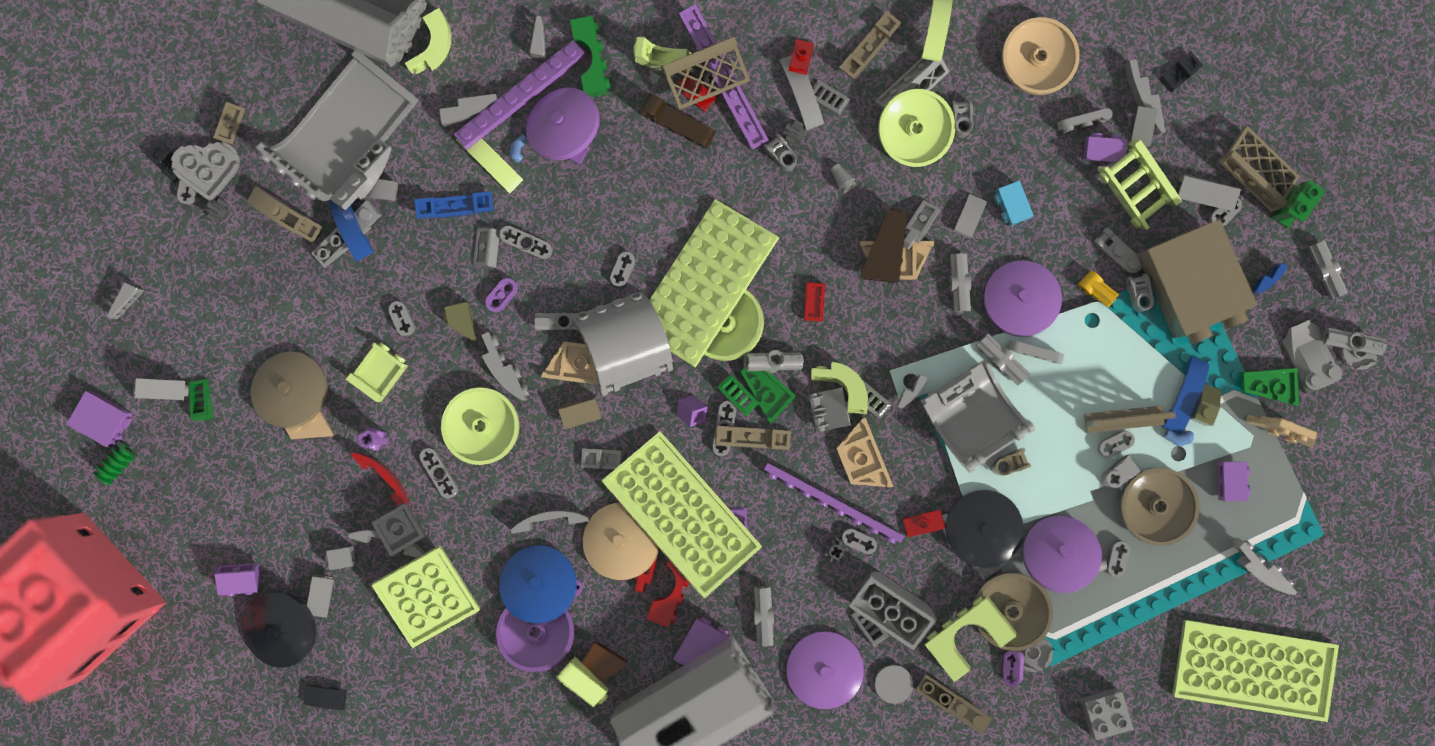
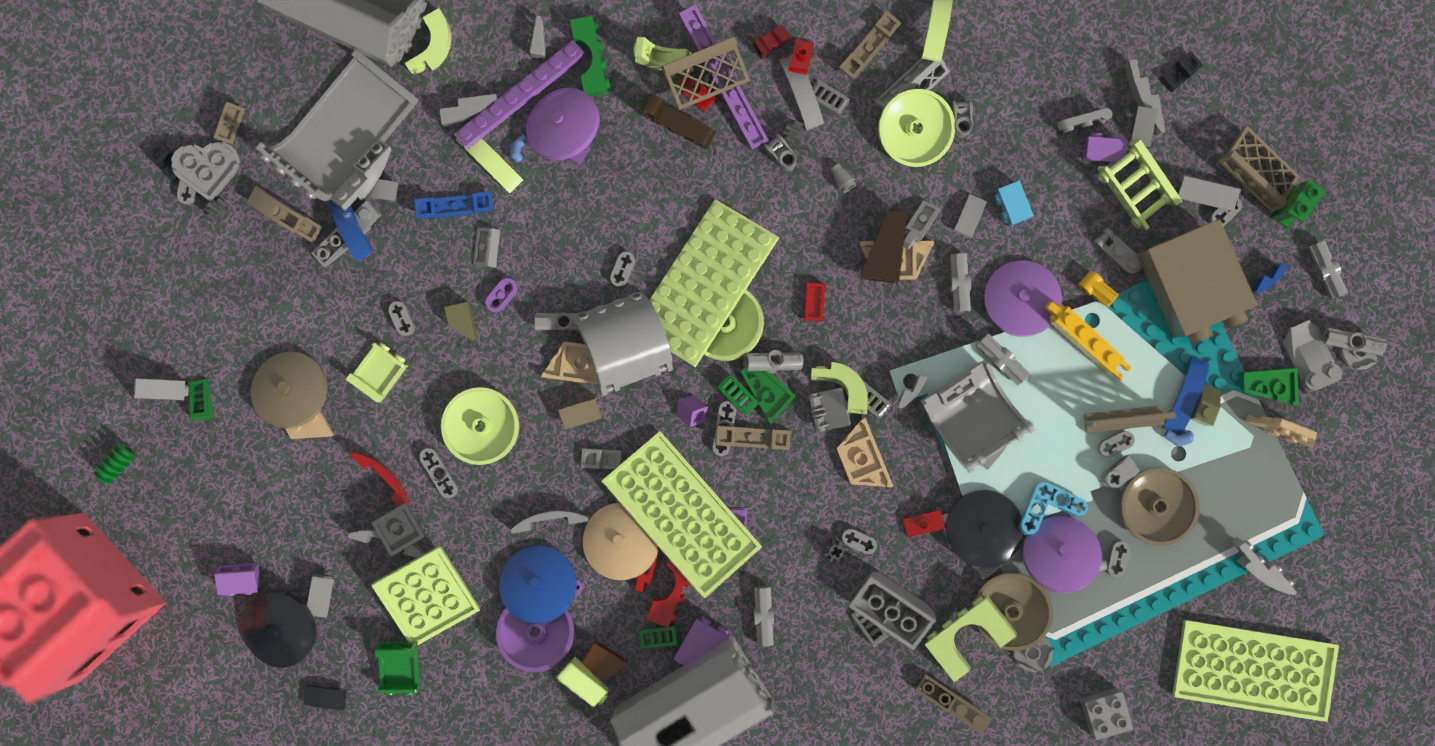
(100, 419): medium lavender brick -> none
(124, 299): light grey slope -> none
(340, 558): light grey brick -> none
(373, 438): medium lavender piece -> none
(398, 667): none -> green panel
(505, 375): light grey slope -> none
(510, 241): light grey beam -> none
(676, 635): none -> green slope
(773, 39): none -> dark red leg
(824, 669): medium lavender dish -> none
(840, 508): medium lavender plate -> none
(893, 684): light grey tile -> none
(1013, 667): medium lavender beam -> none
(1014, 462): dark tan piece -> none
(1036, 352): light grey beam -> none
(1040, 56): tan dish -> none
(1043, 502): none -> medium azure beam
(1086, 339): none -> yellow hinge
(1140, 291): light grey piece -> none
(1233, 481): medium lavender brick -> none

